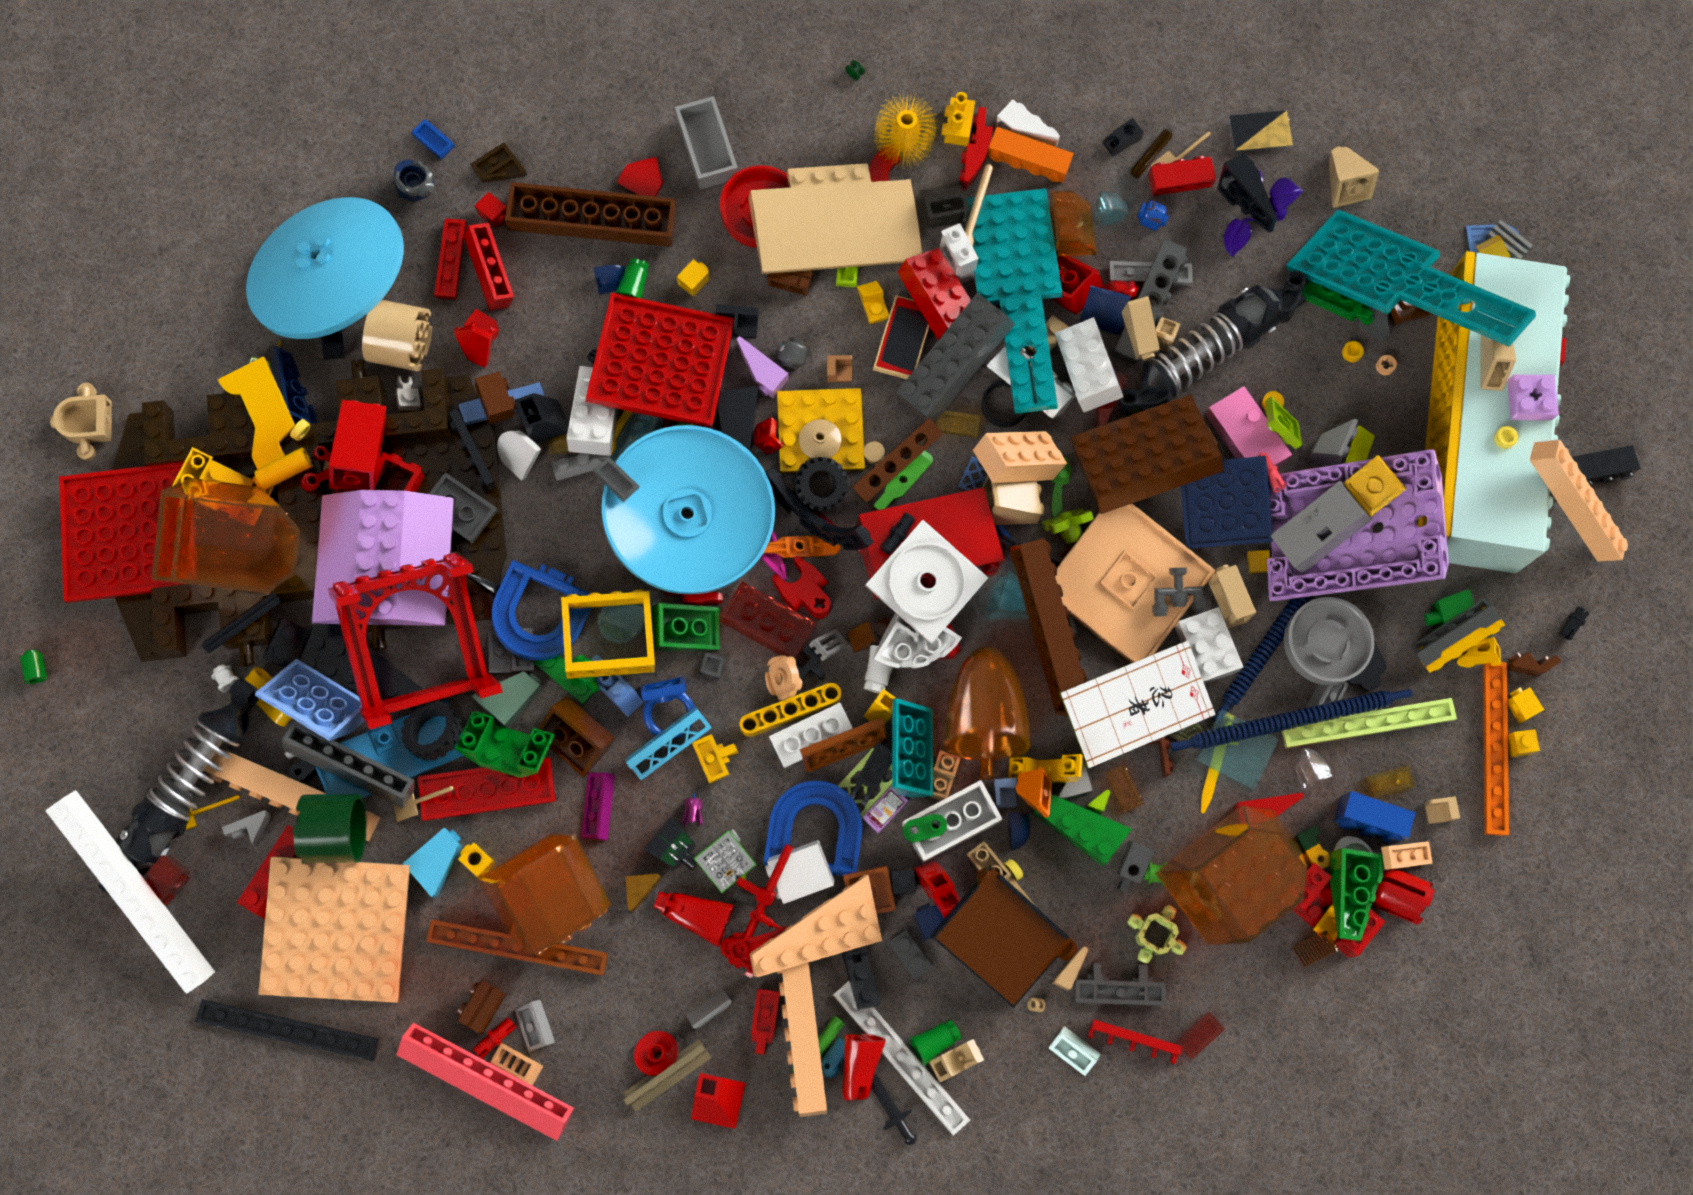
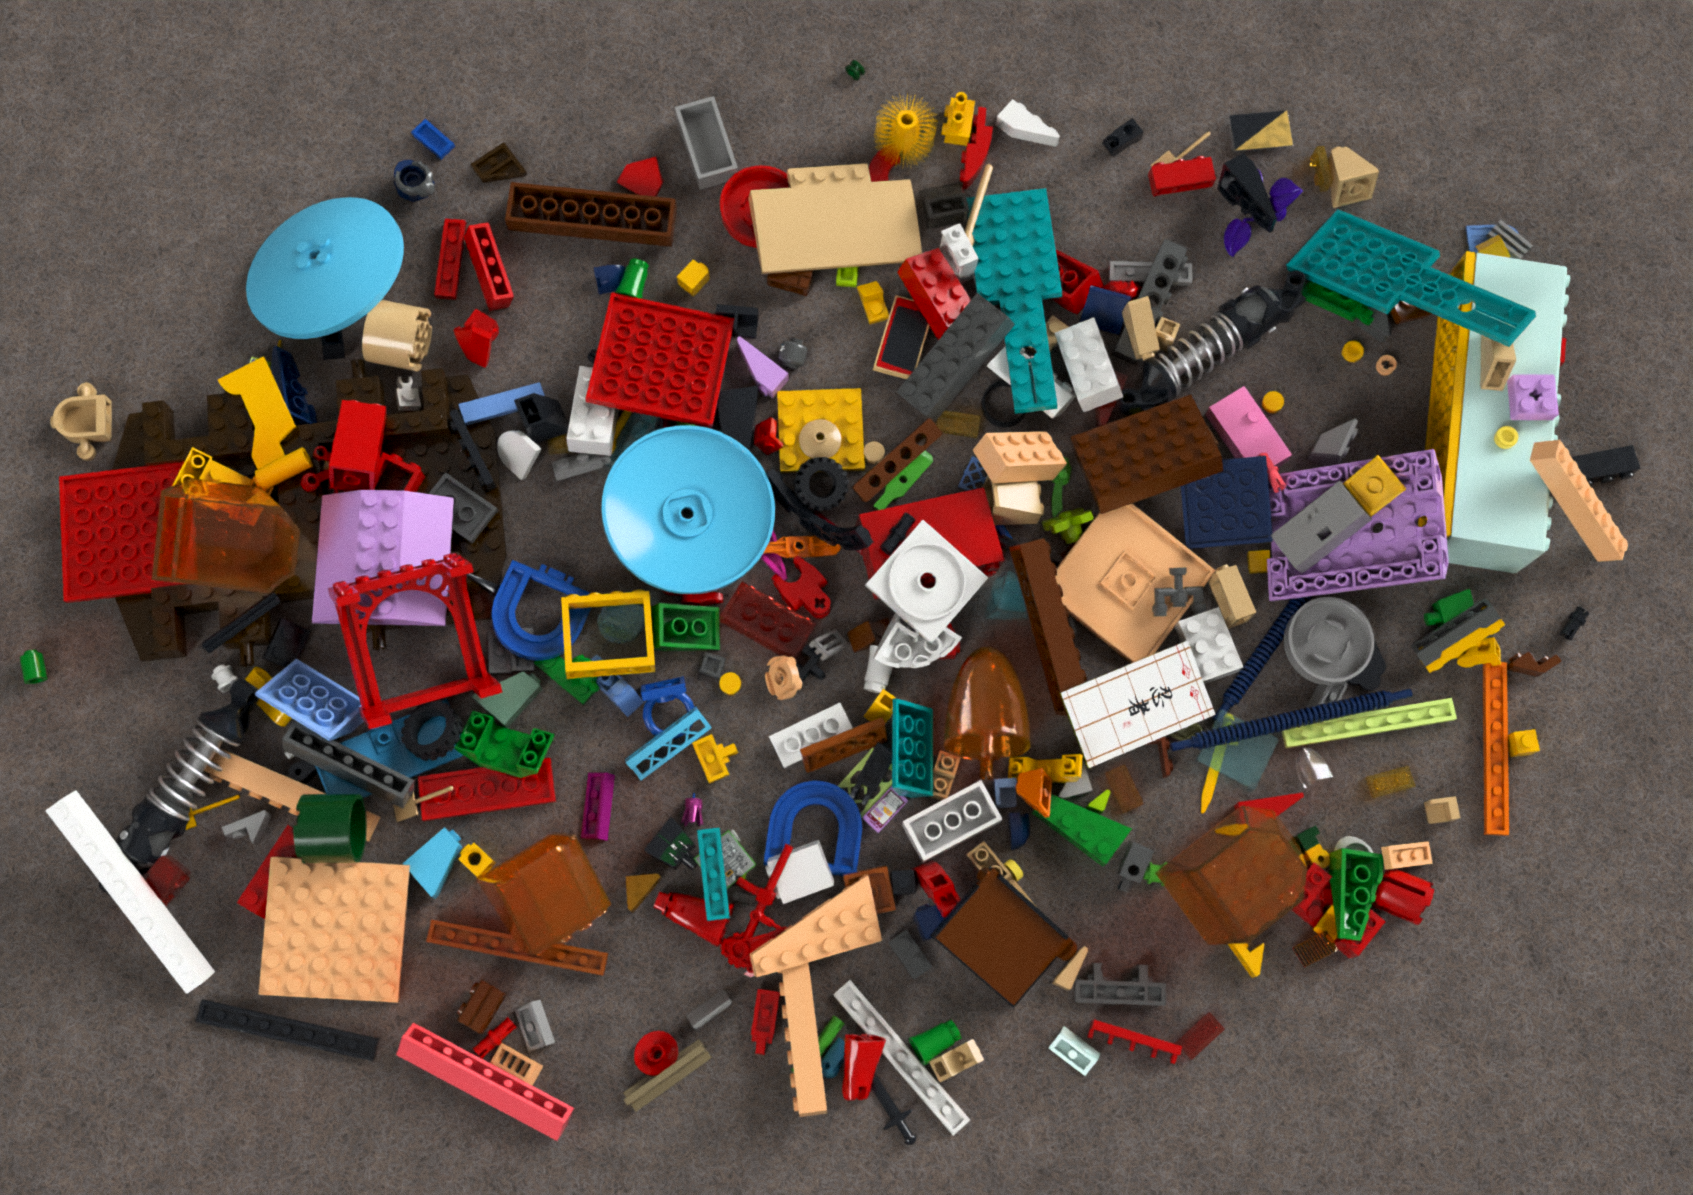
(300, 430): light yellow tile -> none
(329, 656): black wing -> none
(491, 210): red brick -> none
(495, 397): reddish brown brick -> none
(577, 736): reddish brown slope -> none
(616, 479): dark grey tile -> none
(713, 874): none -> teal plate
(717, 1100): red slope -> none
(730, 683): none -> yellow tile
(797, 701): yellow beam -> none
(839, 368): medium nougat panel -> none
(861, 978): black plate -> none
(925, 828): green plate -> none
(1029, 155): orange brick -> none
(1036, 1004): tan rock -> none
(1071, 224): clear orange slope -> none
(1110, 209): clear light blue slope -> none
(1145, 954): yellowish green piece -> none
(1151, 153): dark brown axle -> none
(1152, 215): blue head -> none
(1249, 959): none -> yellow slope
(1283, 423): lime plate -> none
(1322, 172): none -> clear yellow plate
(1359, 446): neon yellow slope -> none
(1373, 818): blue piece -> none
(1524, 704): yellow brick -> none

